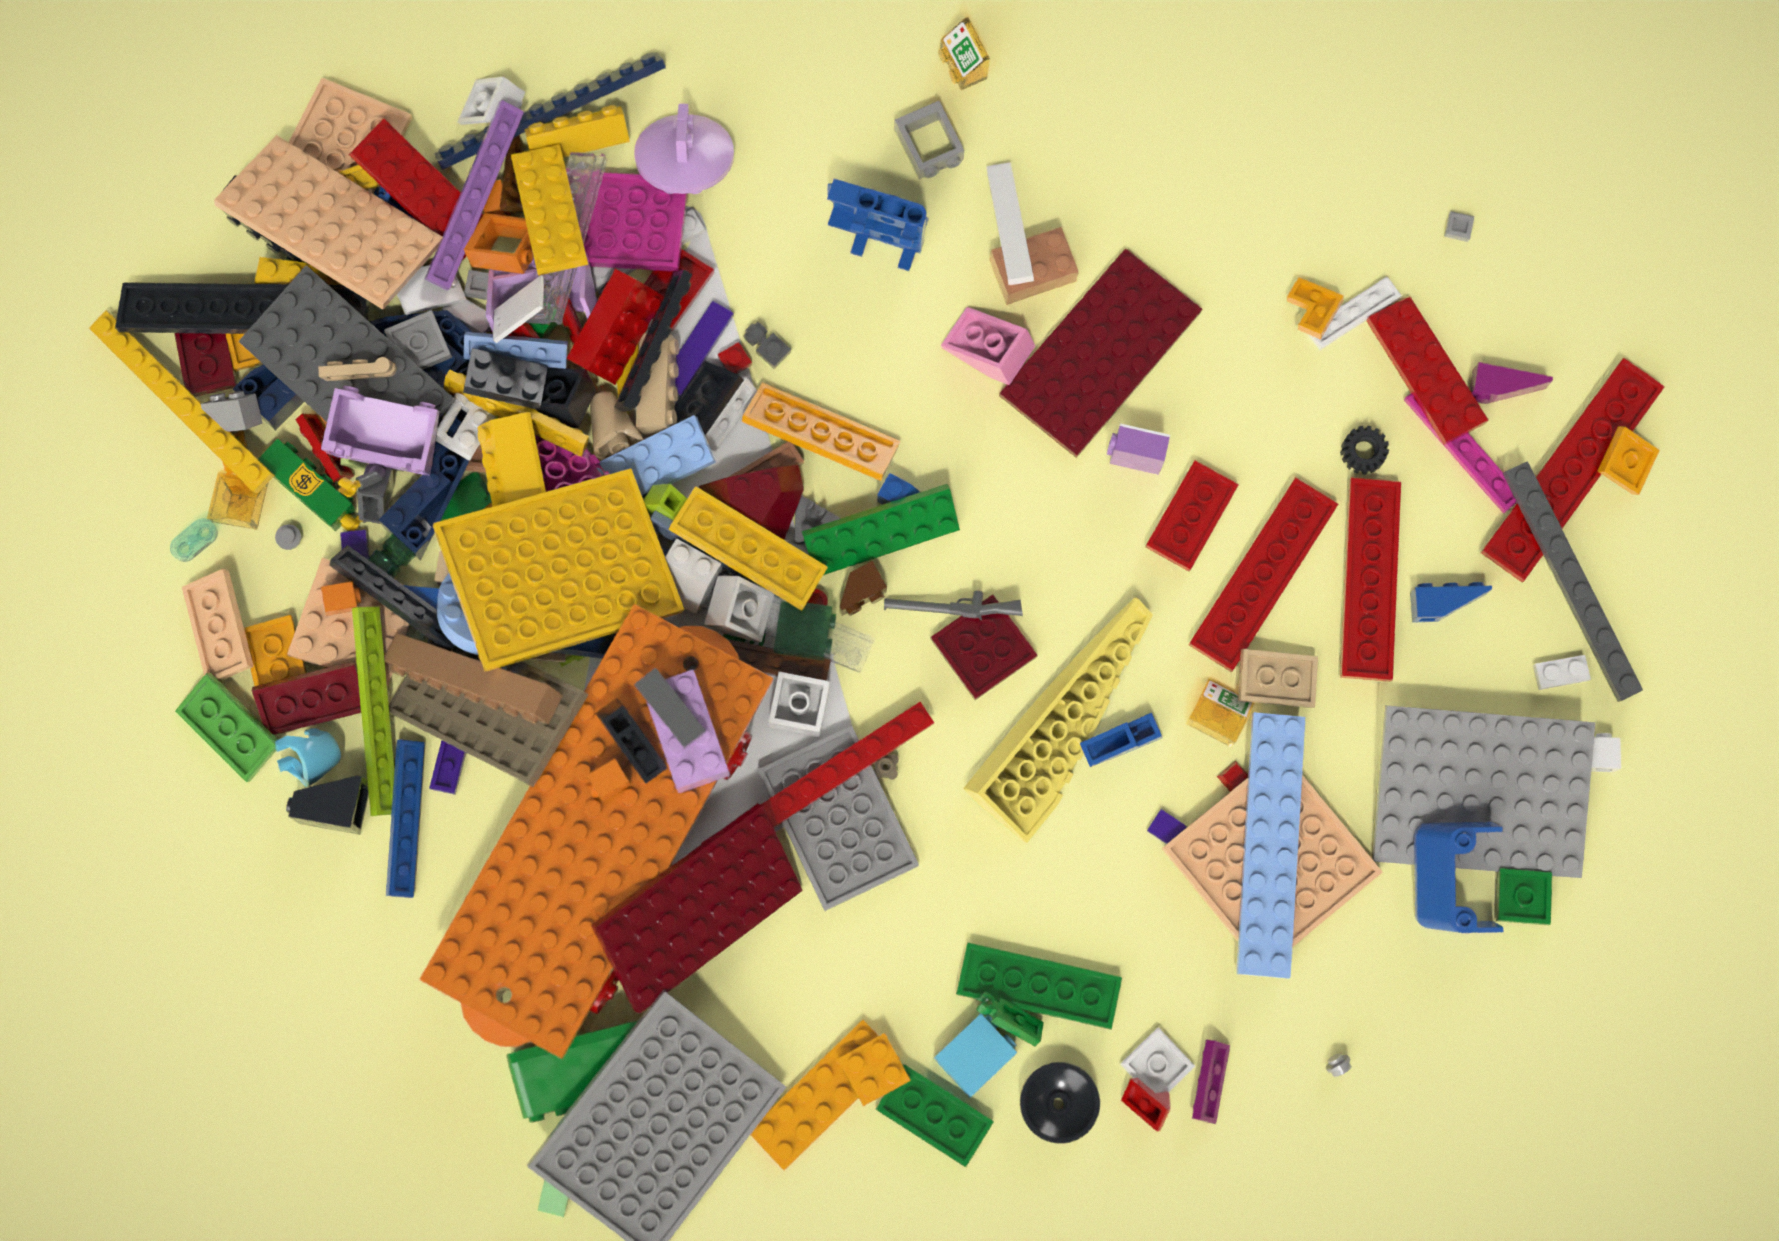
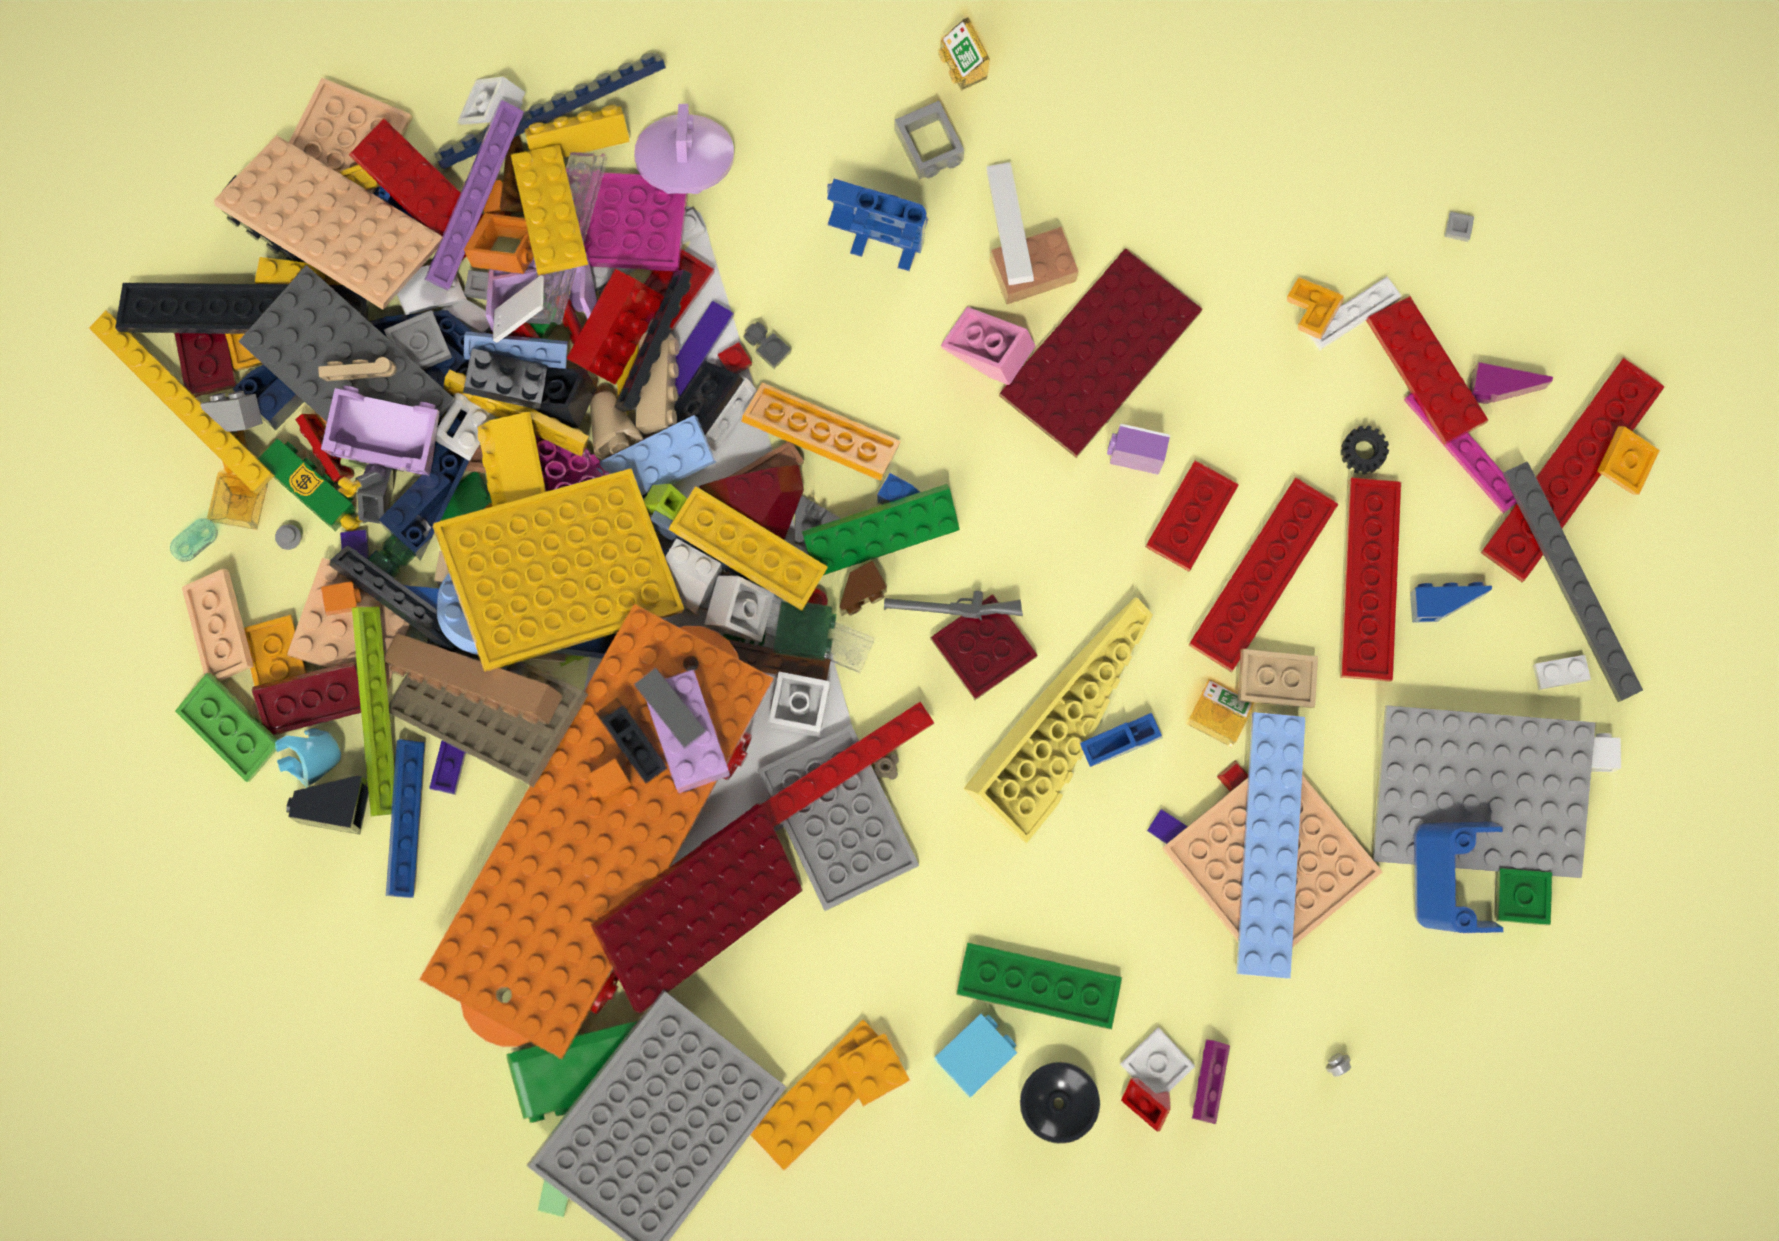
(936, 1117): green plate -> none
(1011, 1018): green plate -> none

